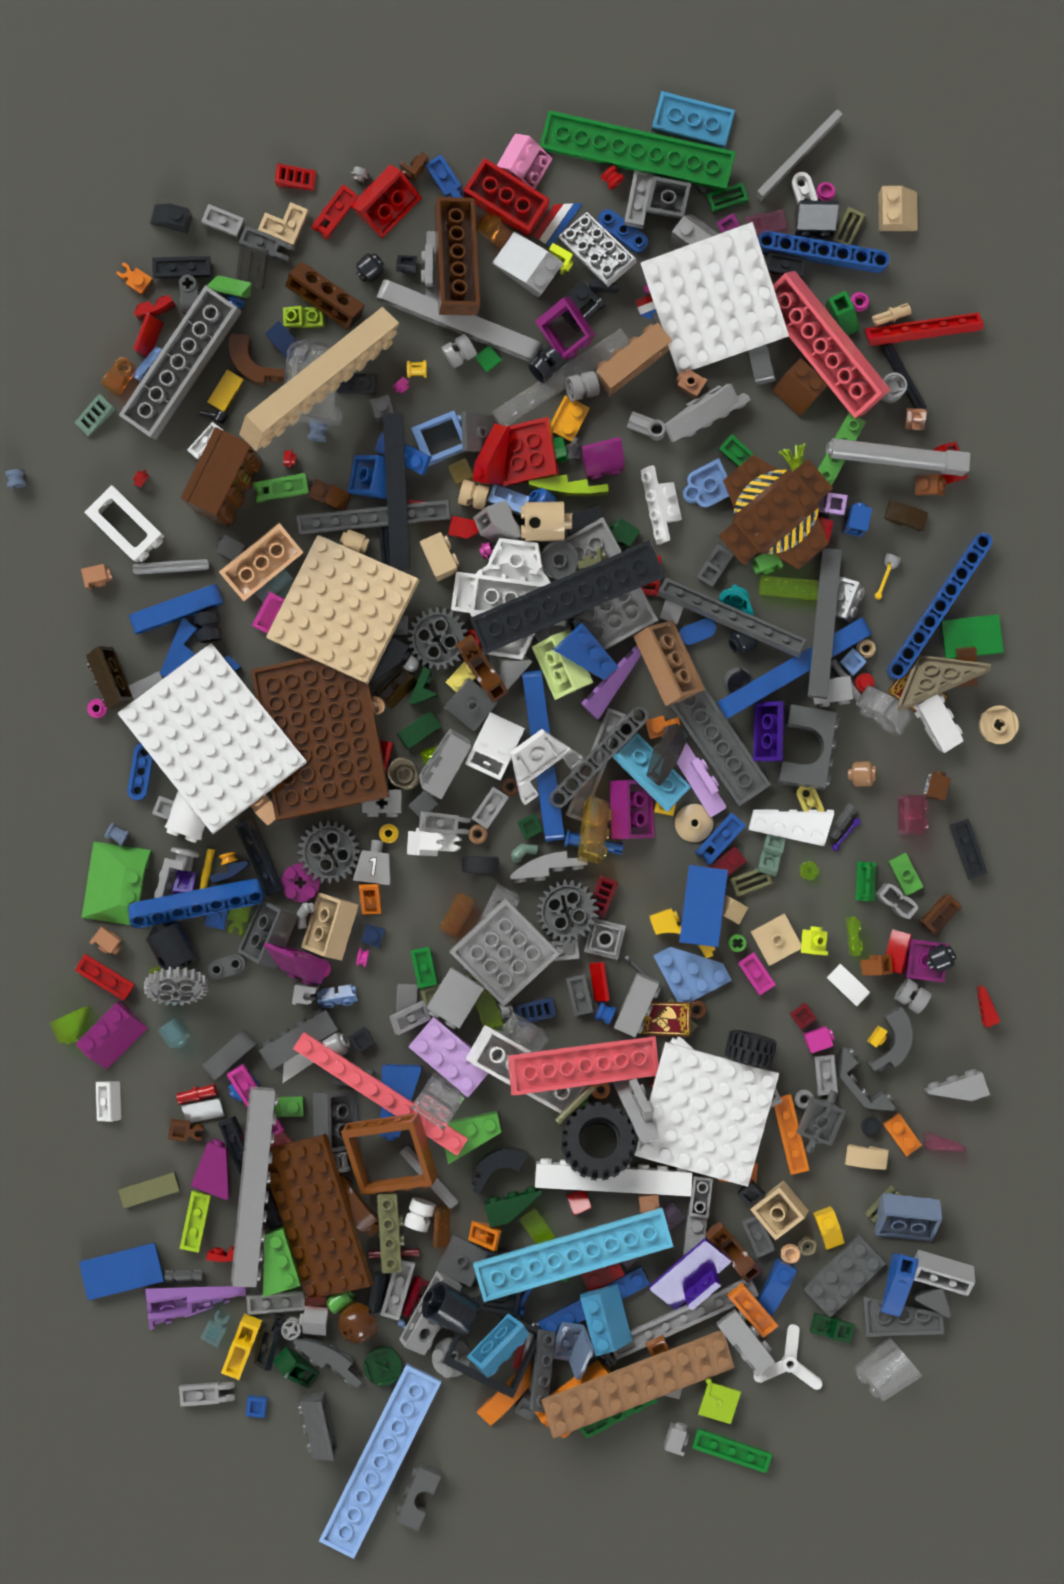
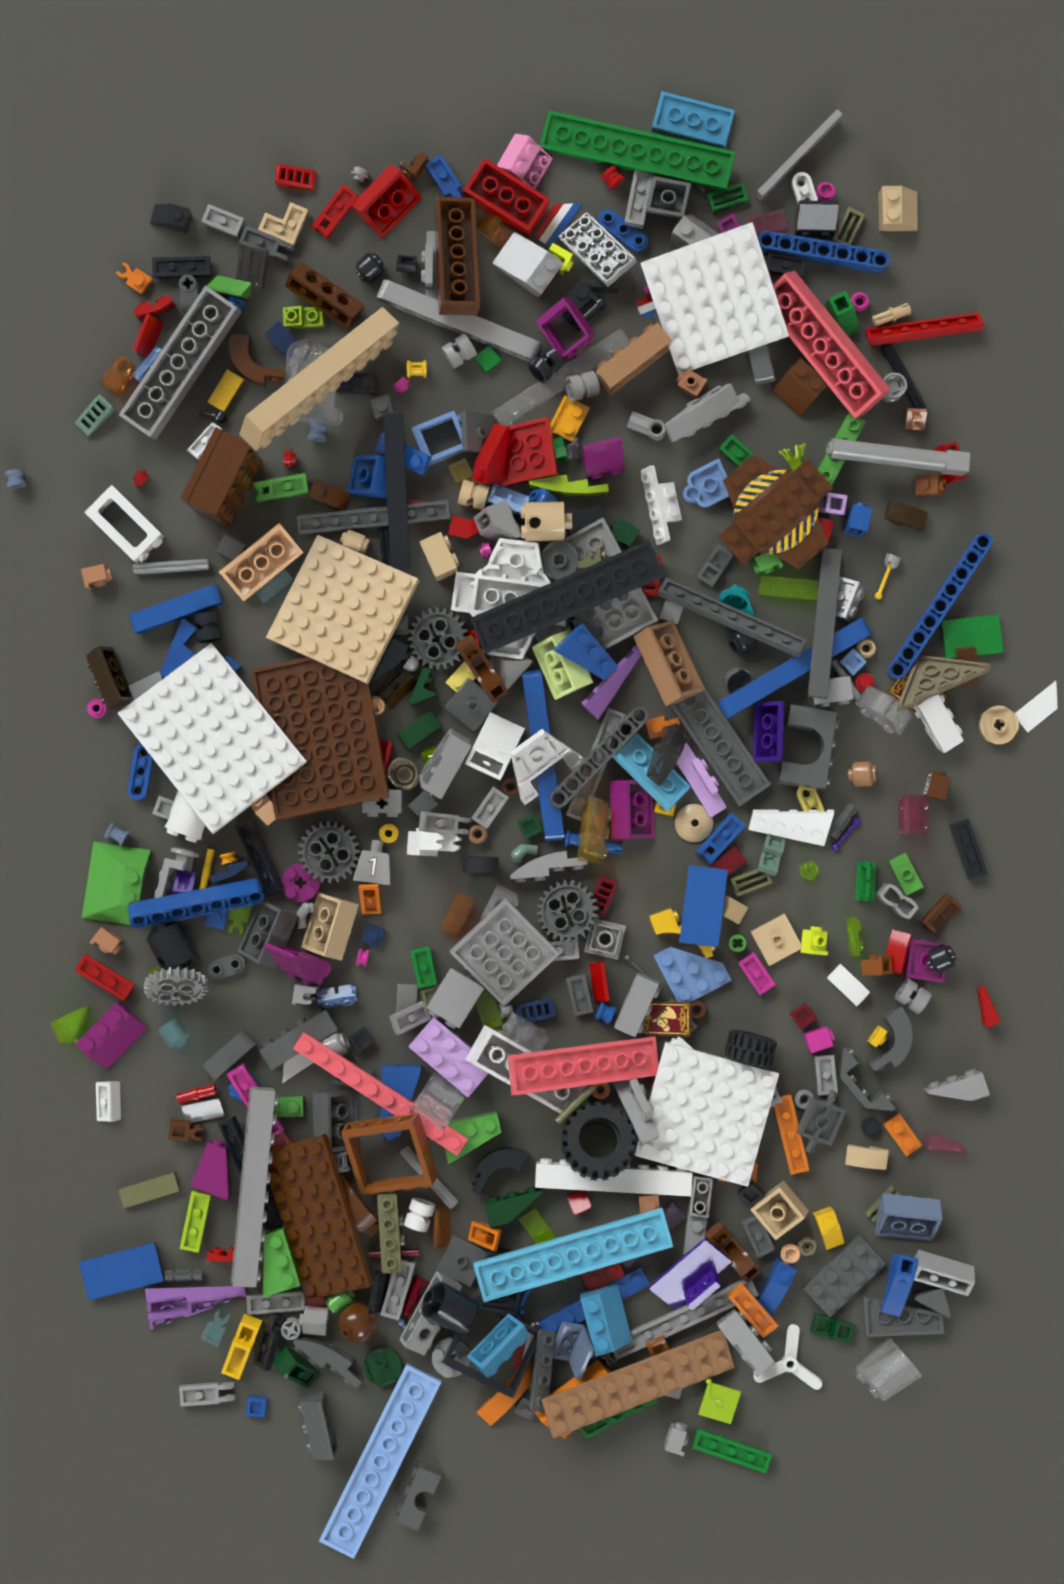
(268, 612): dark pink tile -> none
(697, 631): blue tile -> none
(1038, 708): none -> white sticker

